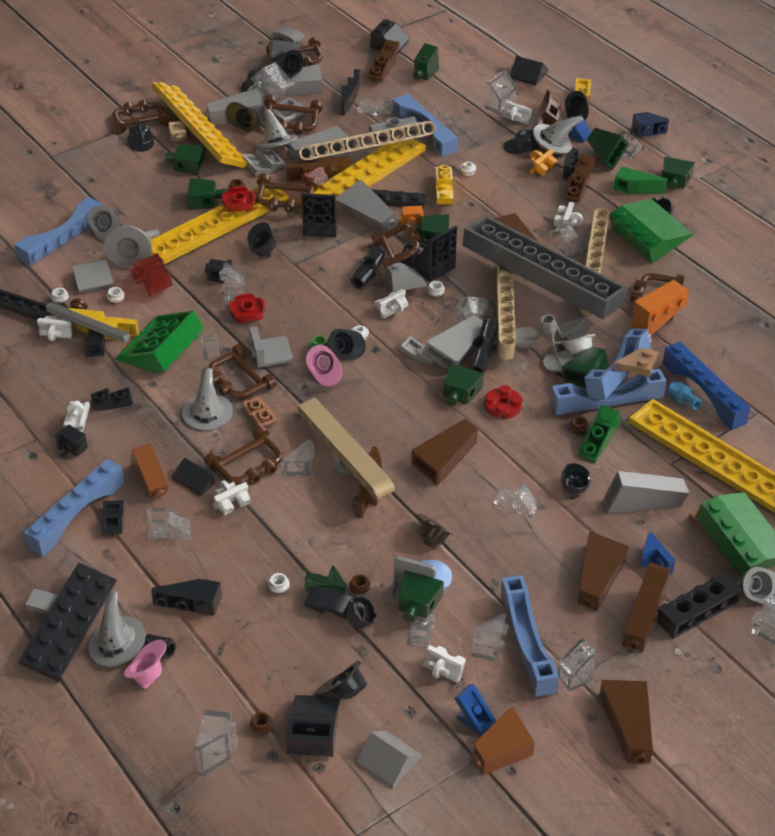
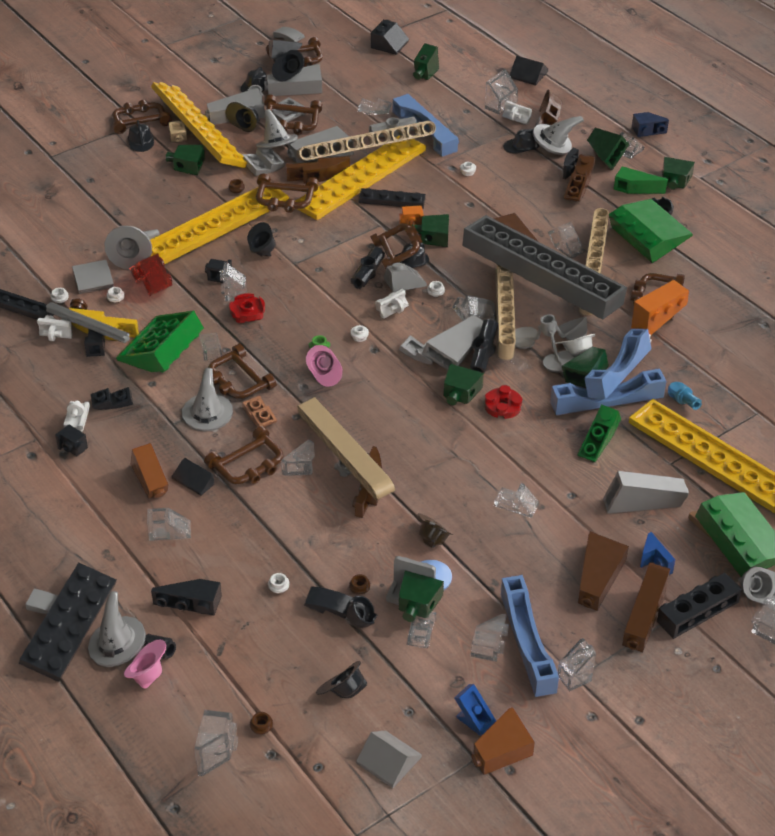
(38, 246): medium blue arch -> none
(47, 530): medium blue arch -> none
(102, 221): light grey piece -> none
(113, 517): black slope -> none
(203, 194): dark green torso -> none
(228, 493): white hips -> none
(232, 203): red plate -> none
(269, 351): light grey bracket -> none
(273, 81): clear slope -> none
(312, 725): black slope -> none
(317, 173): clear red panel -> none
(319, 215): black slope -> none
(332, 581): clear green slope -> none
(346, 343): black piece -> none
(350, 92): black slope -> none
(366, 206): light grey slope -> none
(384, 61): reddish brown slope -> none
(438, 255): black slope -> none
(443, 663): white hips -> none
(444, 185): yellow slope -> none
(444, 451): reddish brown slope -> none
(541, 160): light orange hips -> none
(565, 215): white hips -> none
(575, 478): black hair -> none
(576, 105): black piece -> none
(578, 424): reddish brown plate -> none
(580, 132): blue slope -> none
(584, 86): yellow plate -> none
(630, 717): reddish brown slope -> none
(638, 362): medium nougat wing -> none
(728, 404): blue arch -> none

